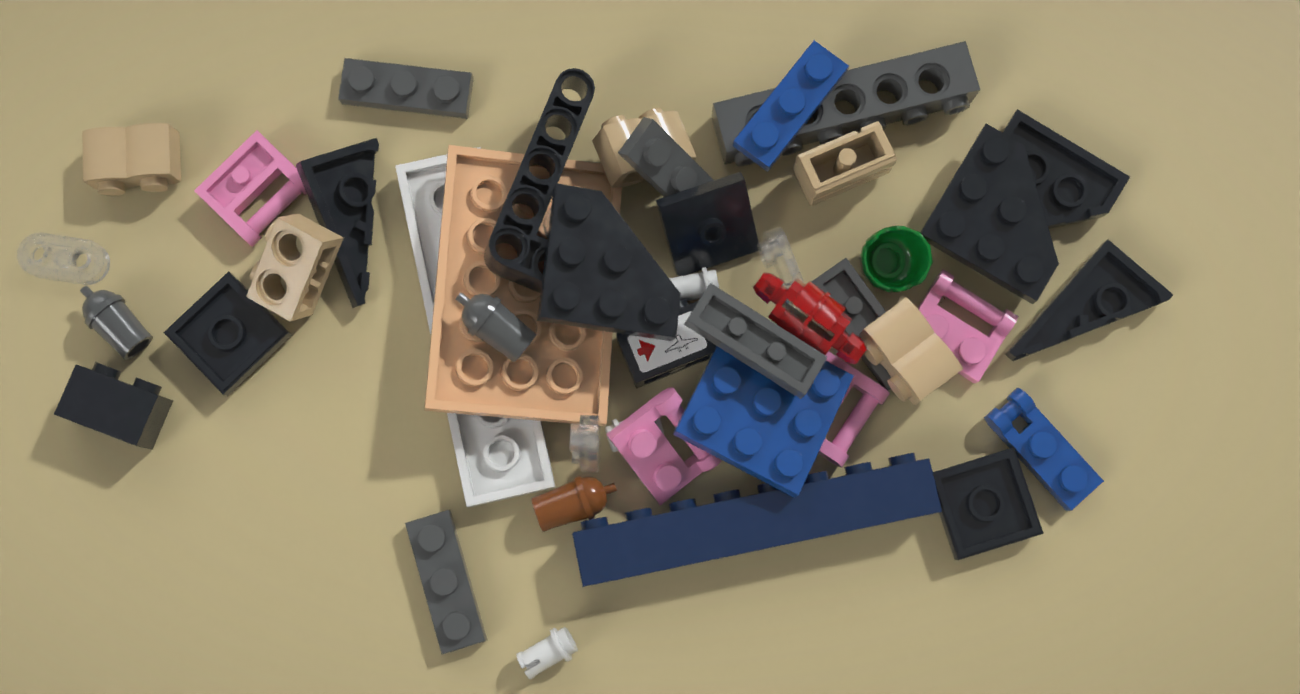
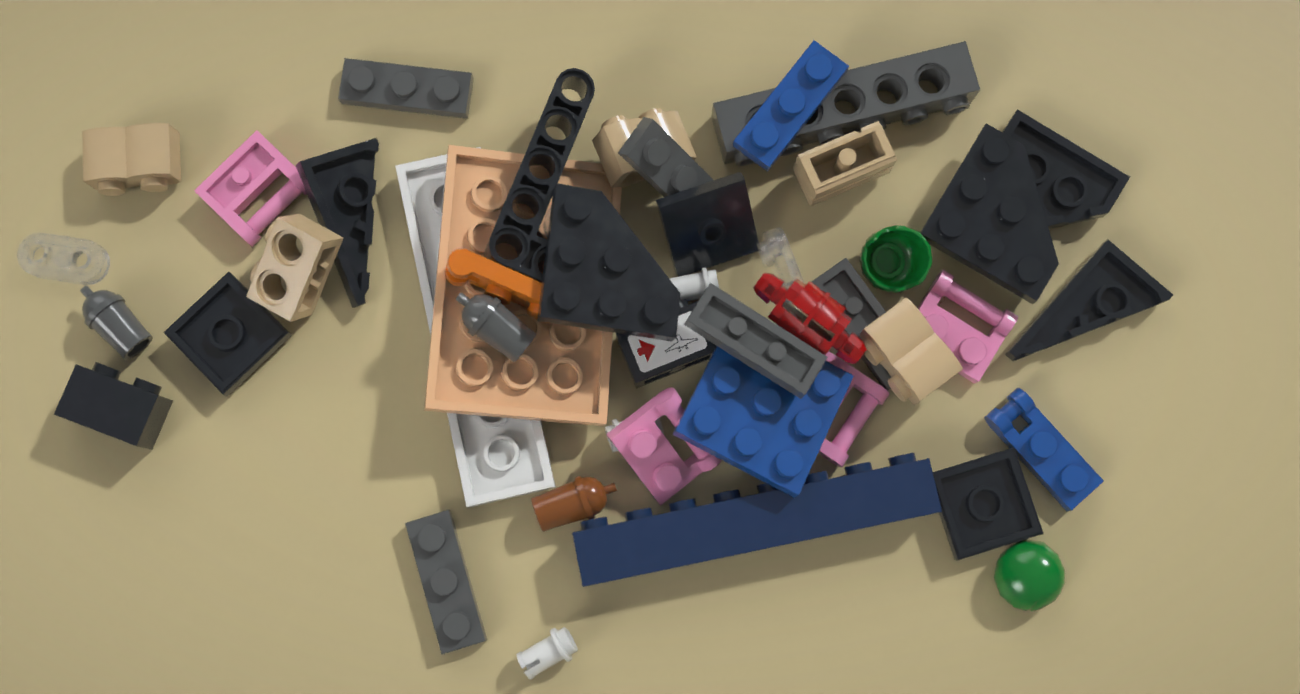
(495, 278): none -> orange plate
(586, 443): clear plate -> none
(1029, 575): none -> green hair

